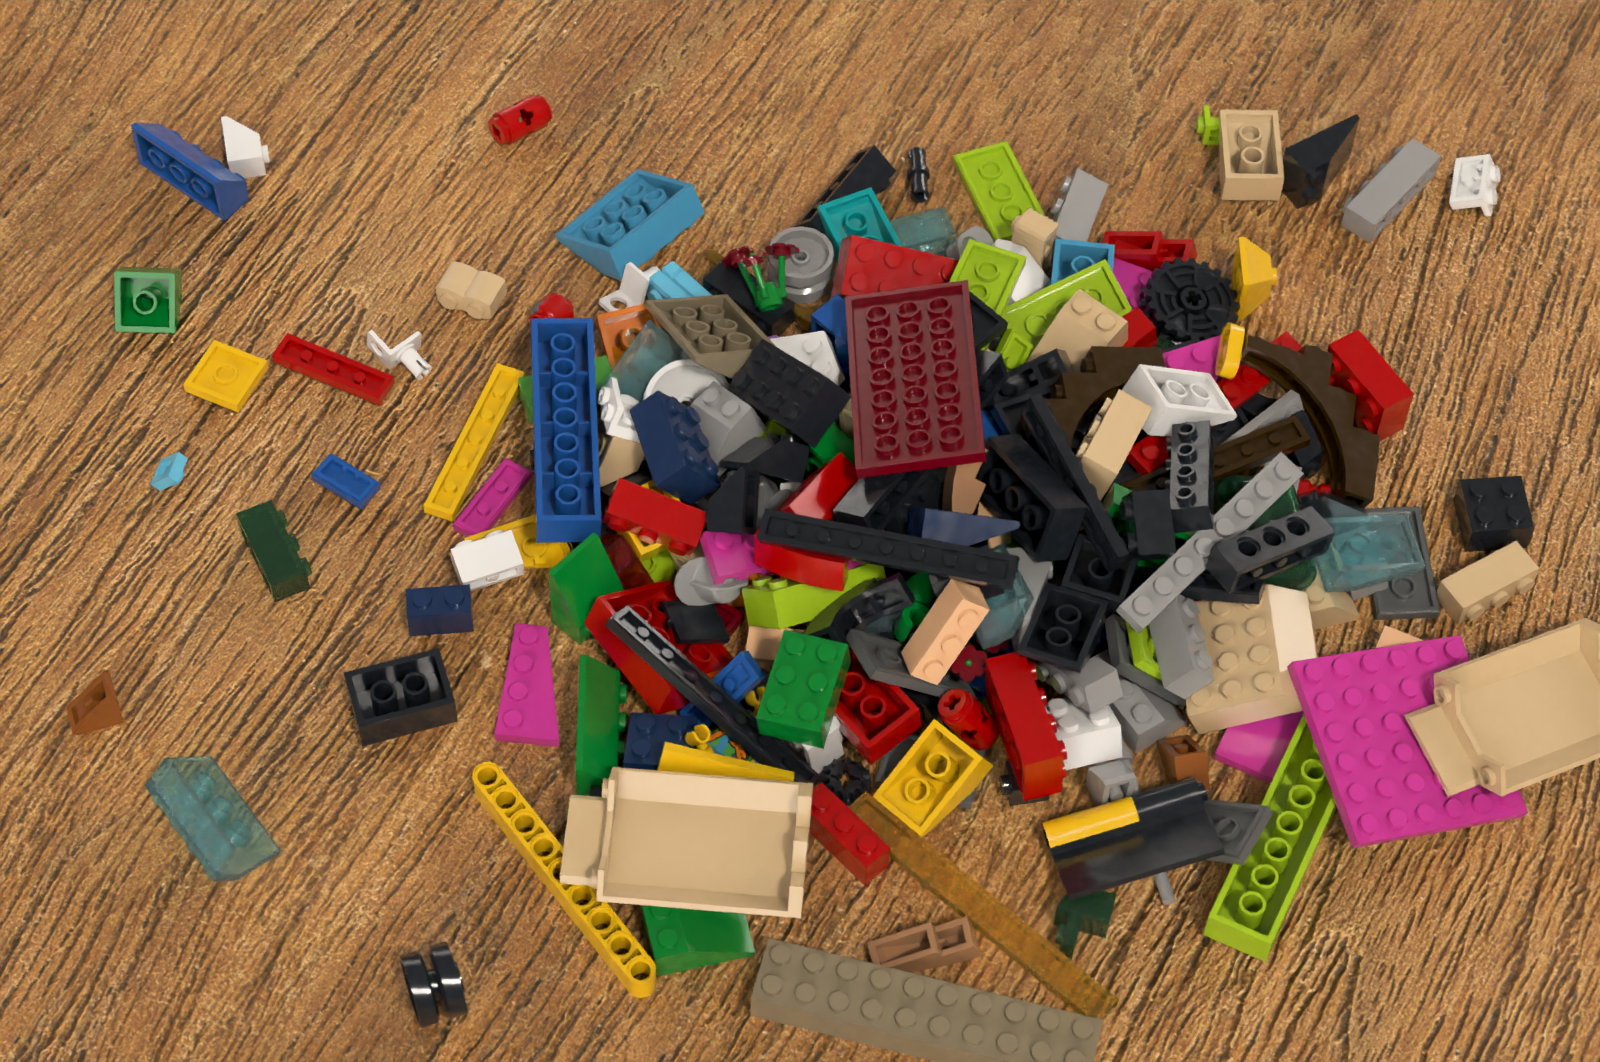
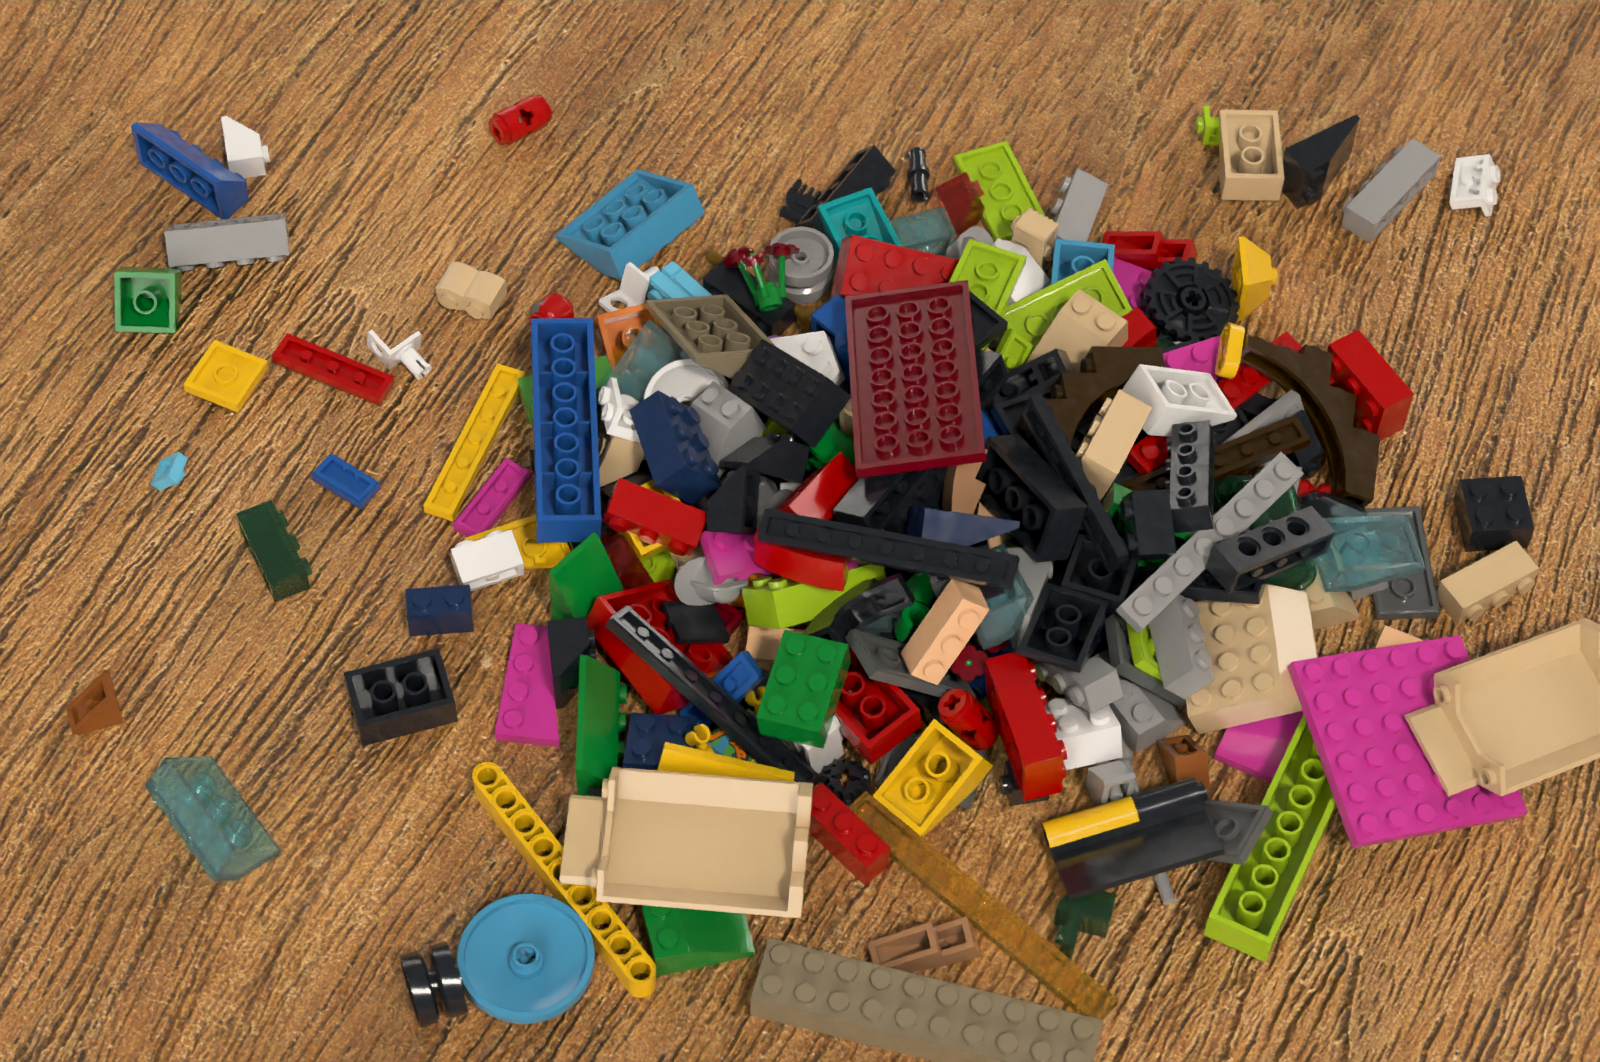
(227, 240): none -> light grey slope
(526, 958): none -> dark azure dish
(567, 642): none -> black slope
(797, 203): none -> black piece
(962, 201): none -> clear red slope

